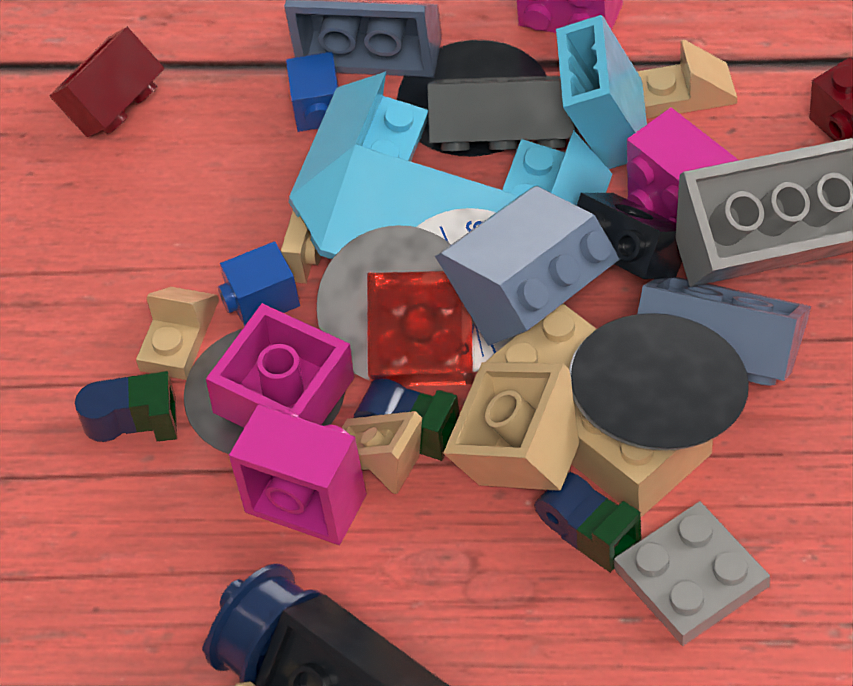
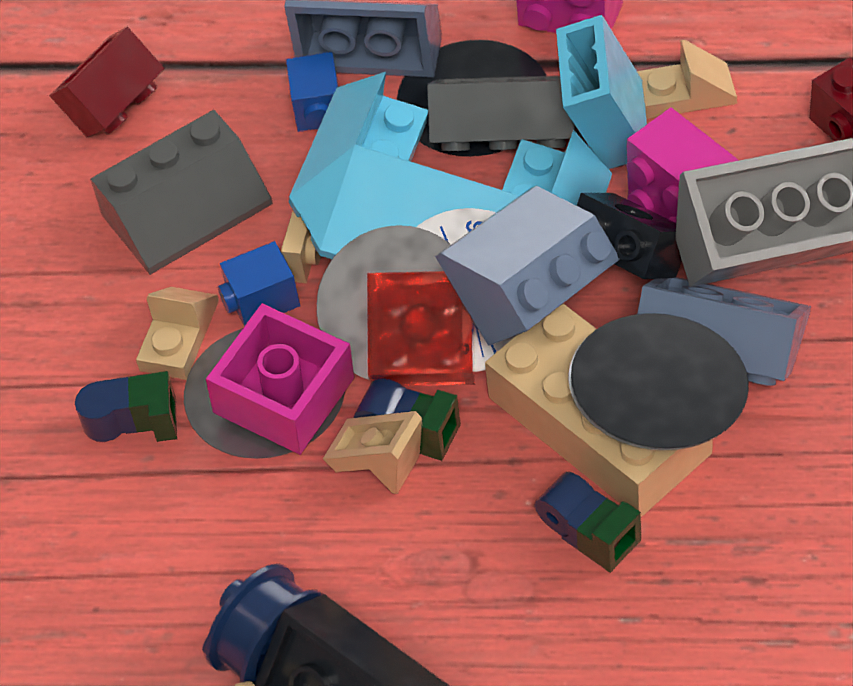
(180, 191): none -> dark grey slope
(298, 473): dark pink brick -> none
(517, 426): tan slope -> none
(691, 573): light grey plate -> none

